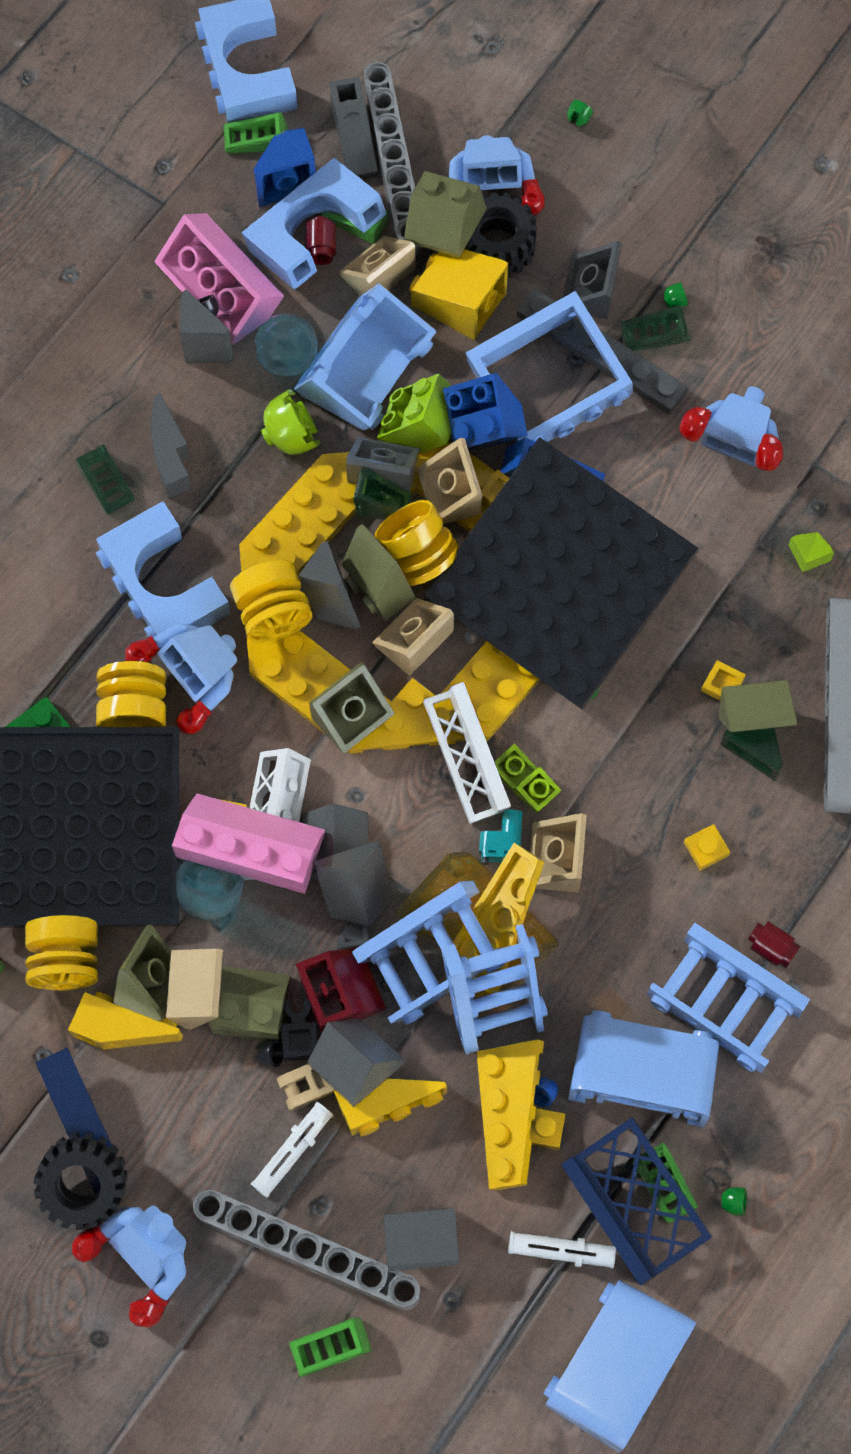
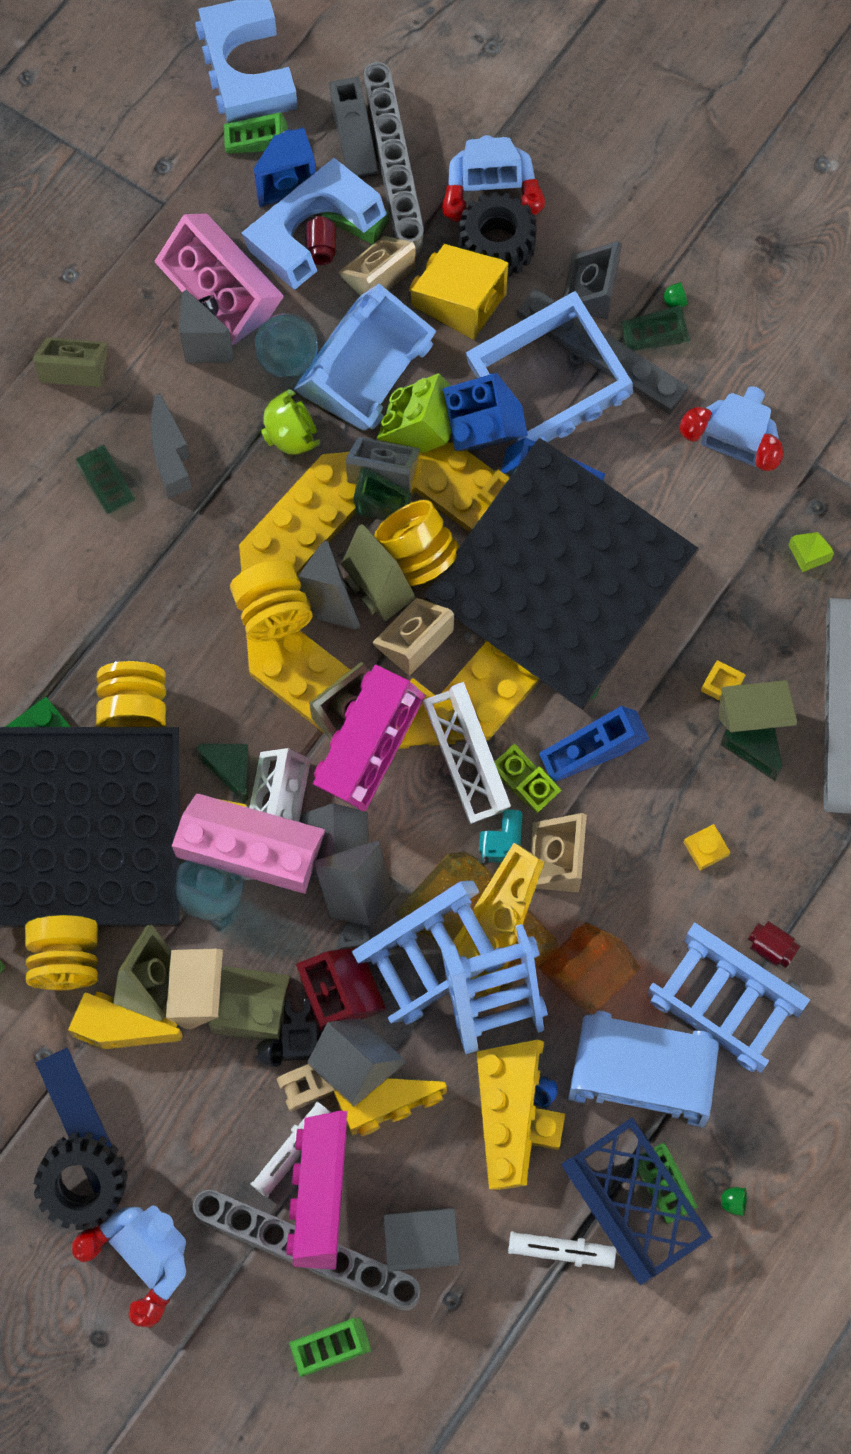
(71, 362): none -> olive slope
(127, 550): light blue arch -> none
(198, 662): light blue torso -> none
(229, 764): none -> clear green slope
(319, 1191): none -> dark pink slope
(369, 737): none -> dark pink slope
(443, 213): olive slope -> none
(452, 483): tan slope -> none
(580, 112): green hinge -> none
(590, 966): none -> clear orange slope
(595, 744): none -> blue slope
(619, 1365): light blue windscreen -> none

